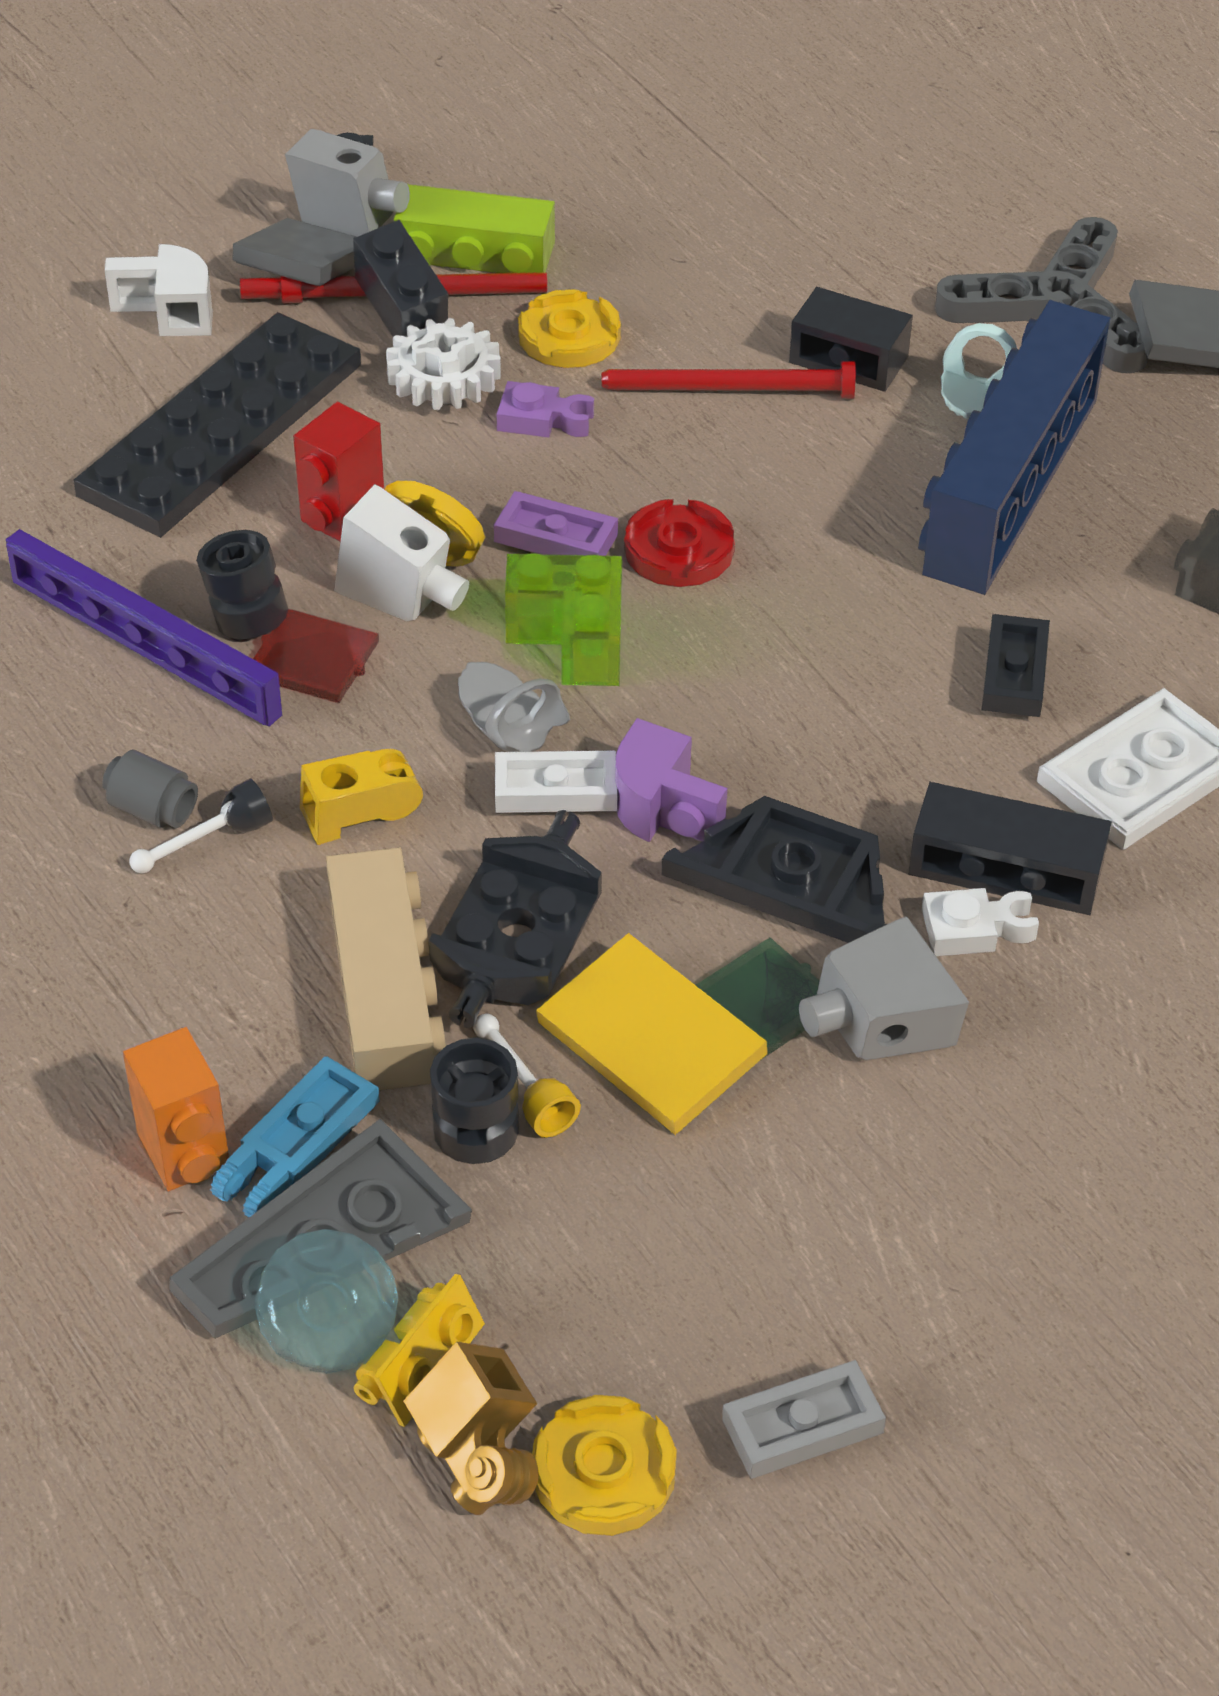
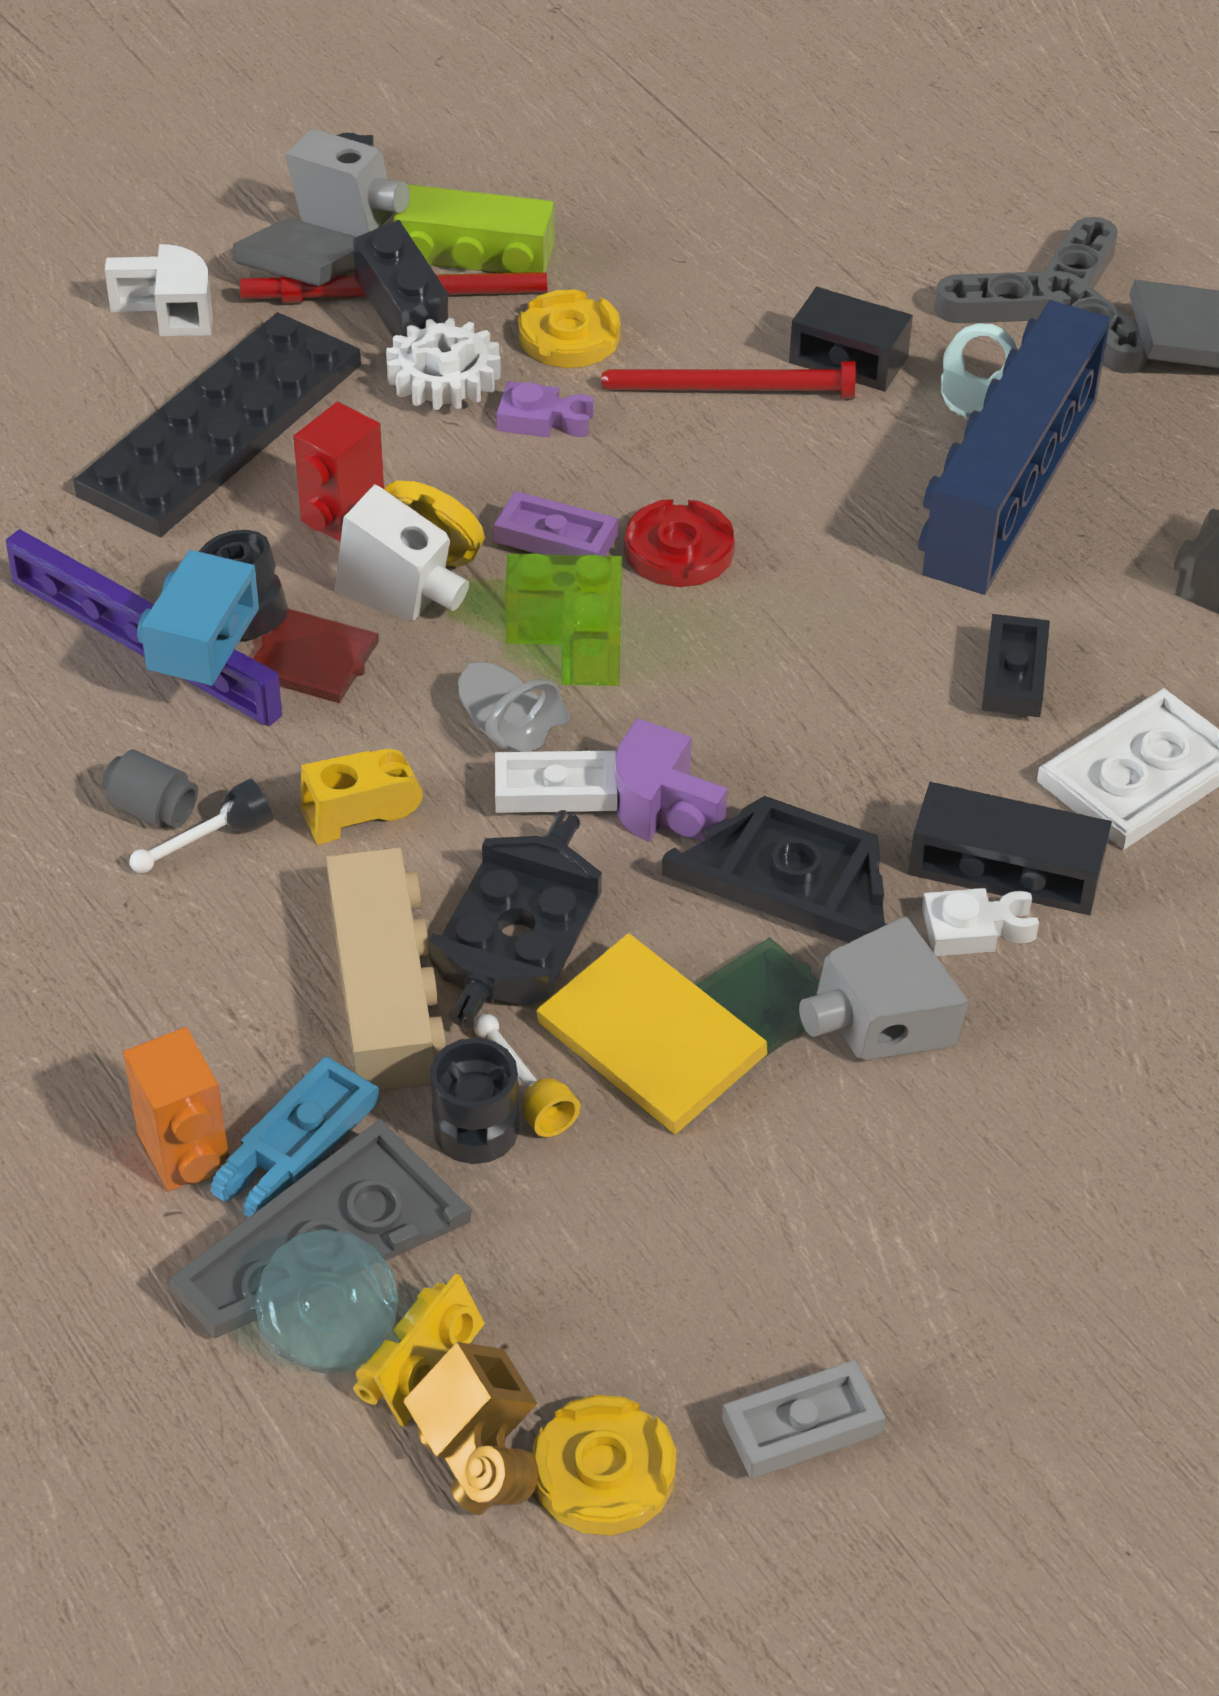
(199, 617): none -> dark azure brick

